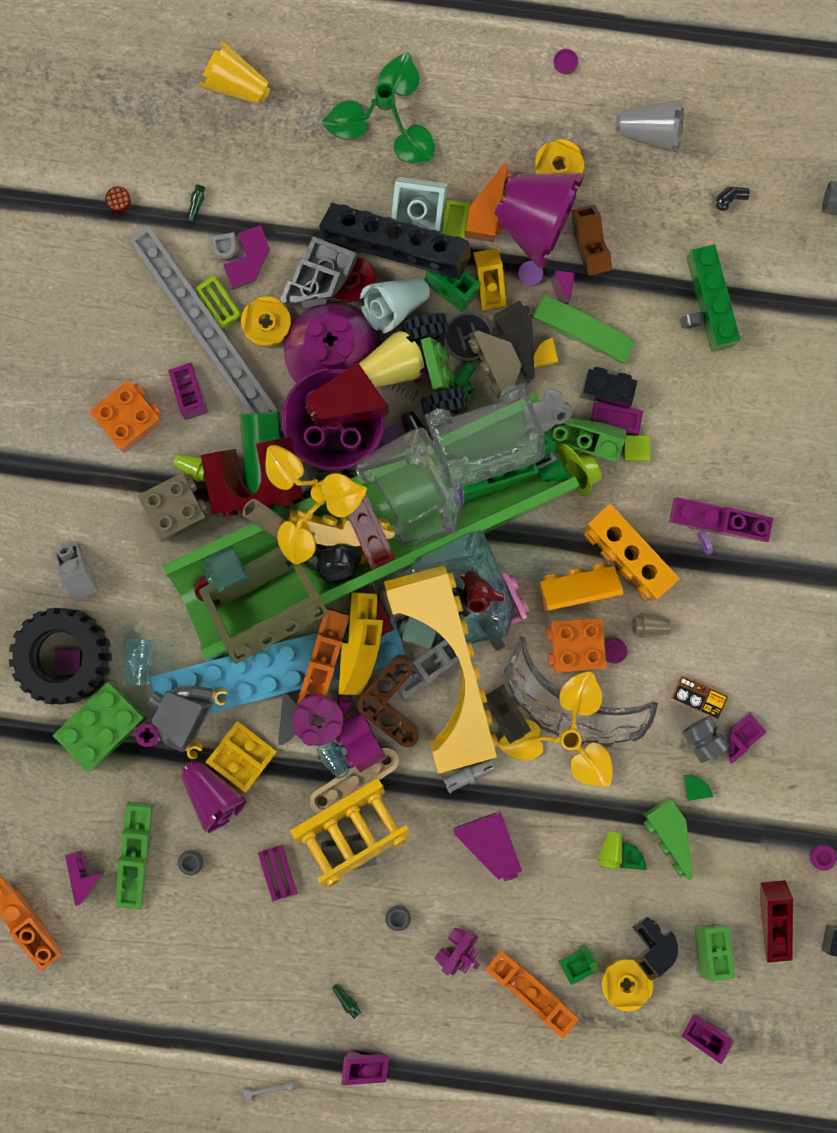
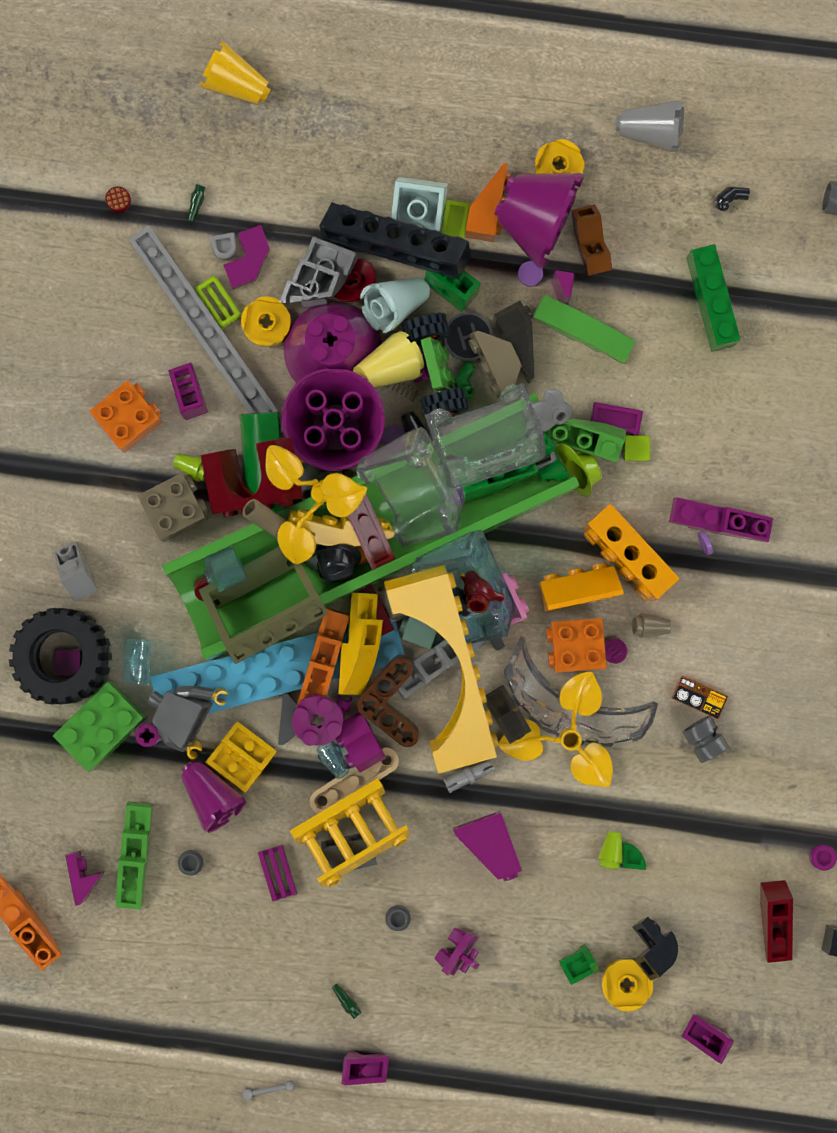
(346, 399): dark red slope -> none
(397, 77): green plant -> none
(490, 275): yellow slope -> none
(532, 993): orange slope -> none
(545, 354): yellow tile -> none
(565, 61): magenta piece -> none
(608, 388): black brick -> none
(672, 831): bright green slope -> none
(692, 320): dark grey tile -> none
(696, 788): green tile -> none
(714, 952): bright green hinge -> none
(743, 735): magenta slope -> none

